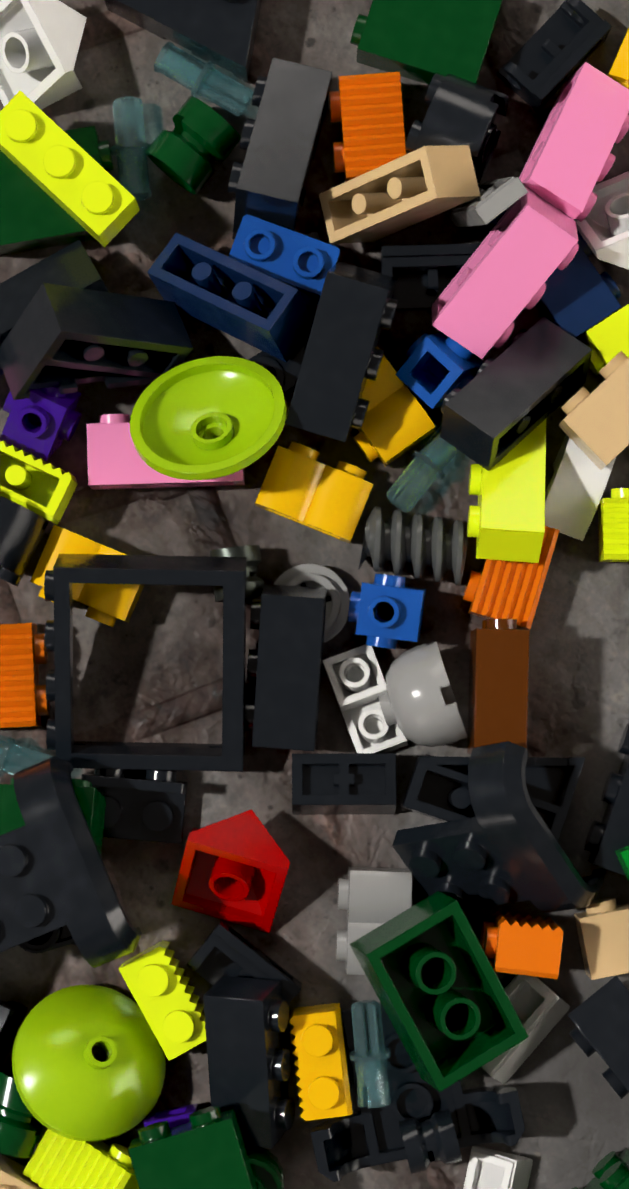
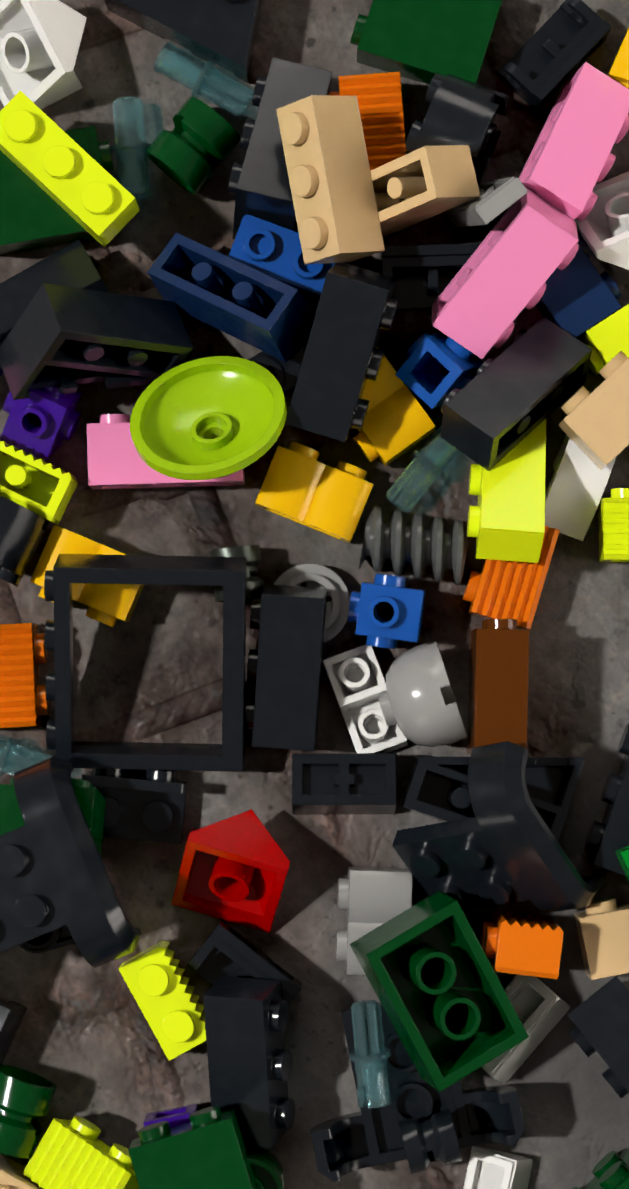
(65, 1082): lime dish -> none
(320, 1062): yellow brick -> none
(330, 179): none -> tan brick

